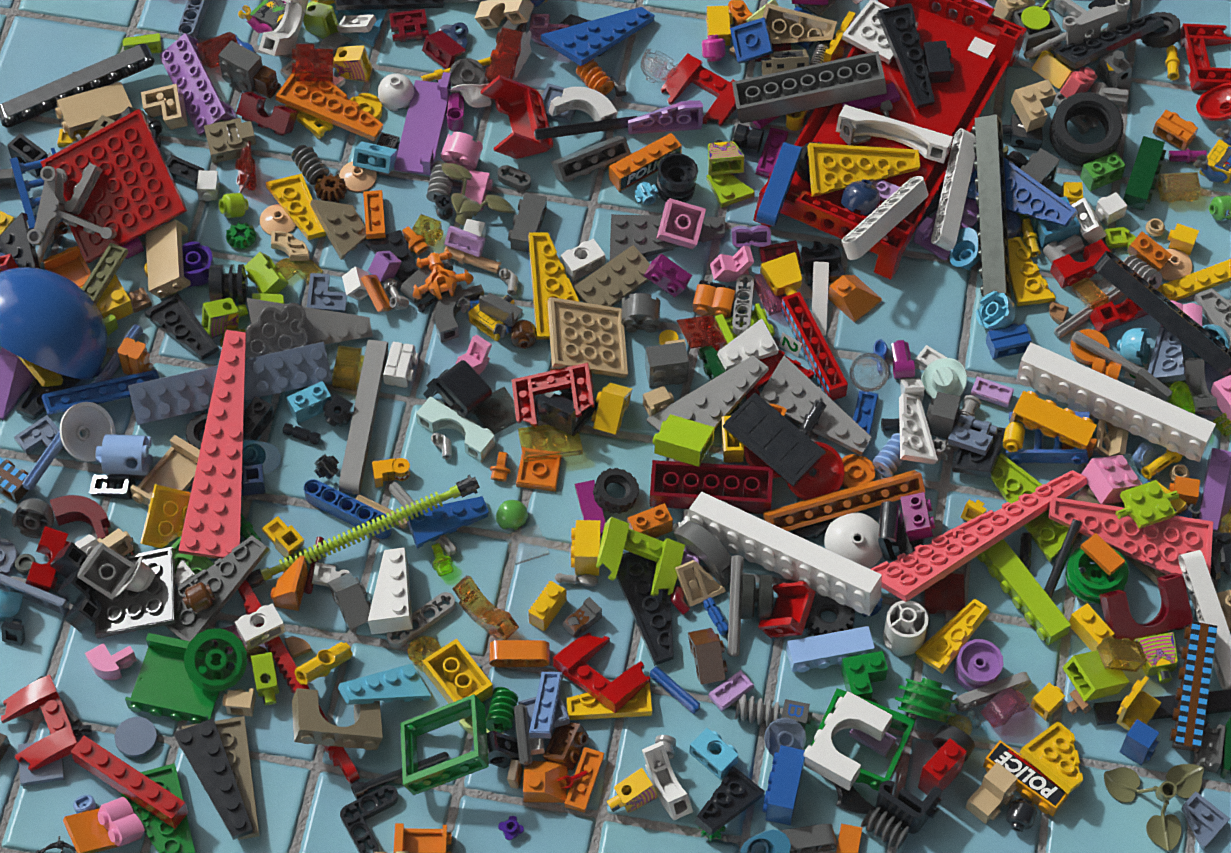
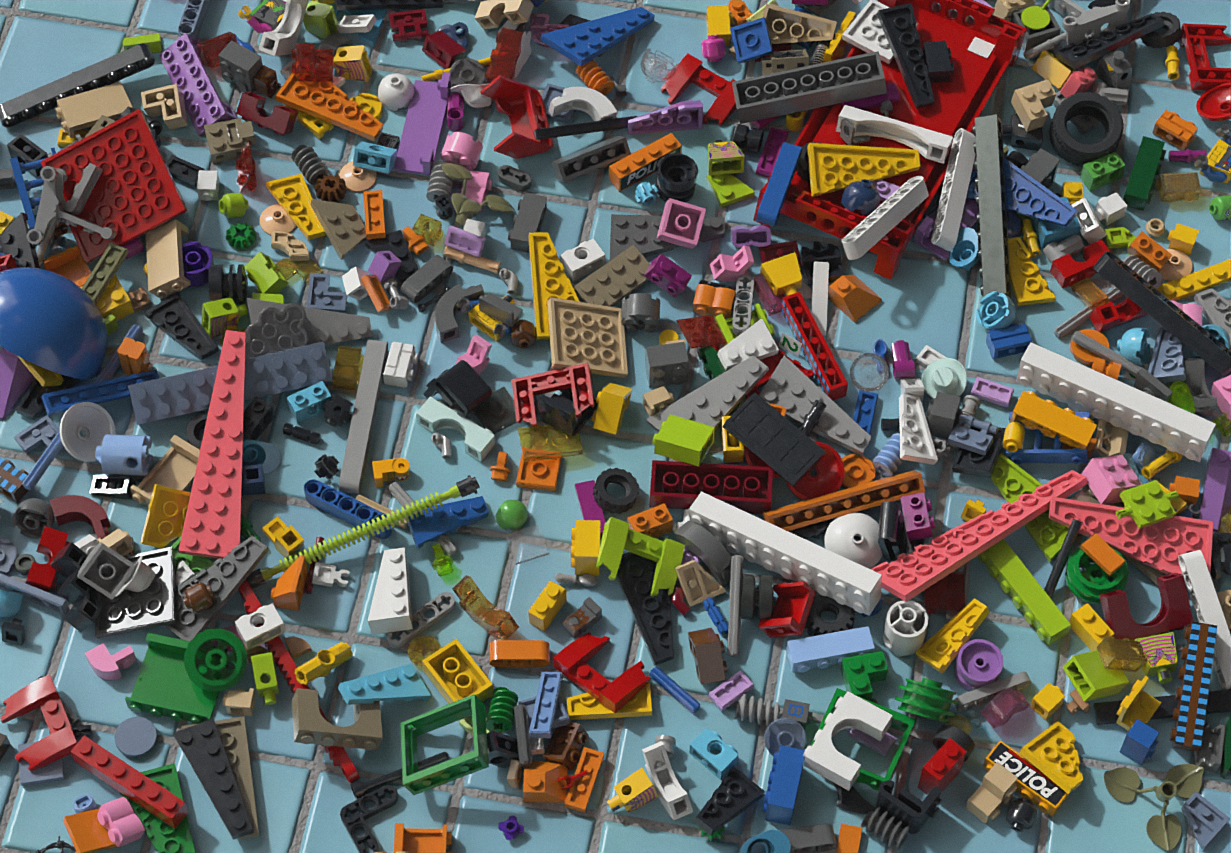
(350, 598): dark grey brick -> none
(440, 278): orange piece -> none
(1025, 549): black axle -> none
(1058, 312): medium nougat tile -> none
(1178, 469): tan plate -> none

